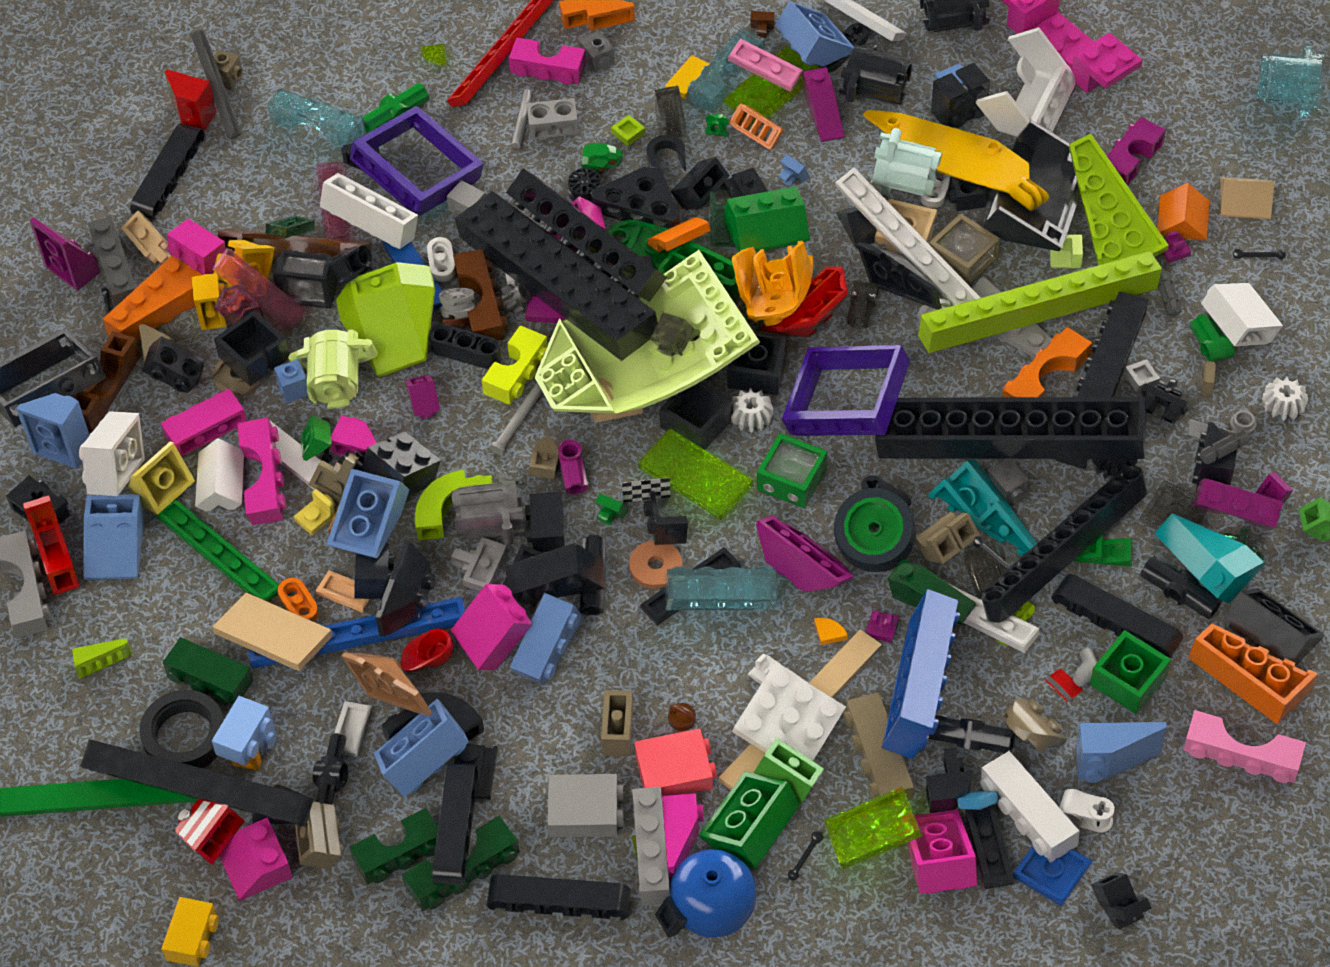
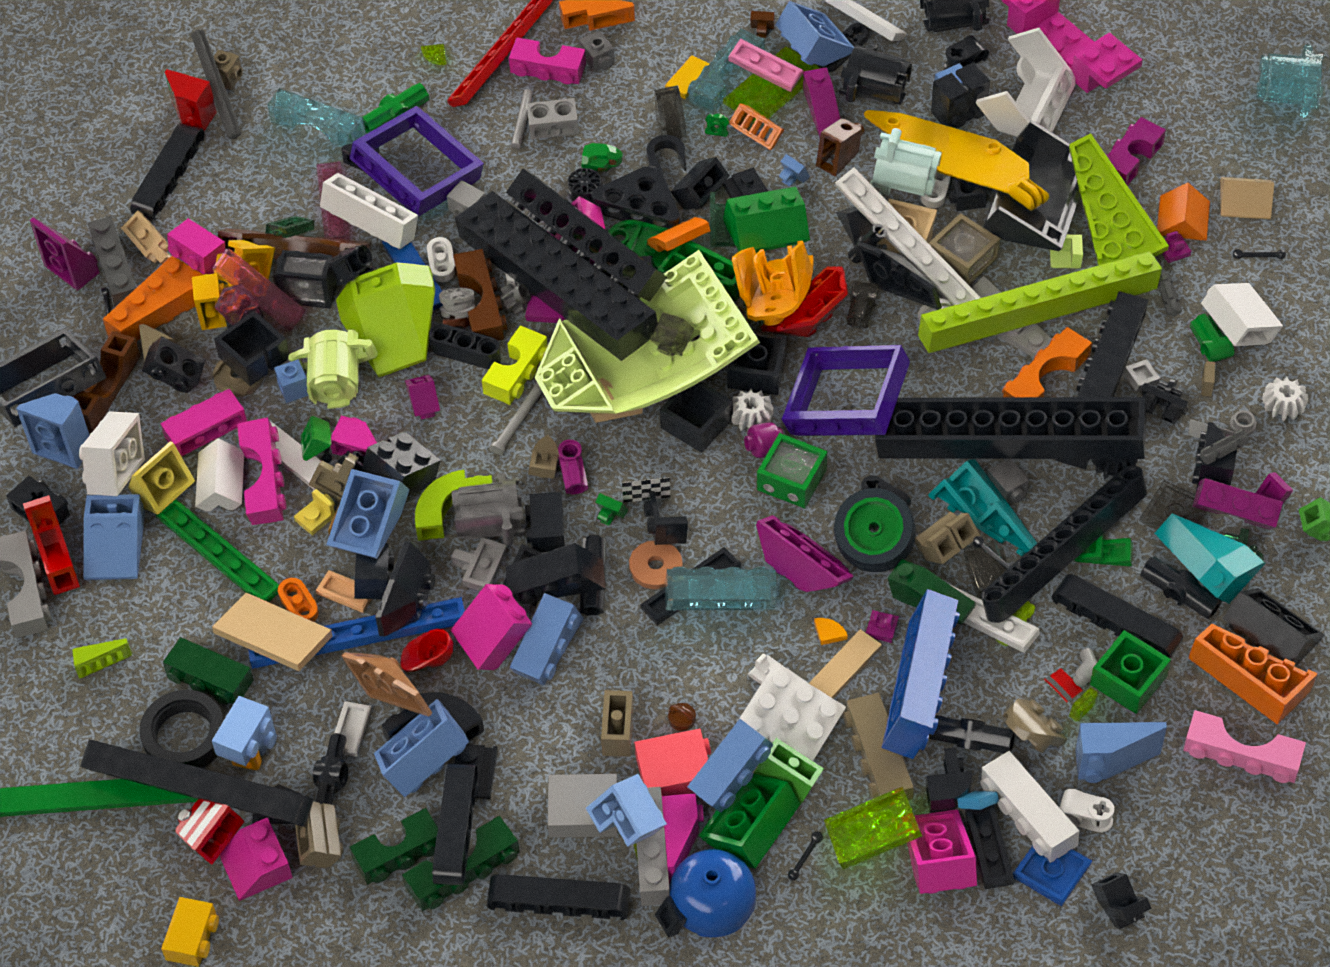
(628, 130): lime plate -> none
(629, 809): none -> light blue brick
(696, 473): clear neon green tile -> none
(731, 766): none -> medium blue slope
(761, 438): none -> magenta head
(841, 140): none -> reddish brown torso
(872, 237): none -> black pin
(966, 52): none -> black piece
(1083, 704): none -> clear neon green tile

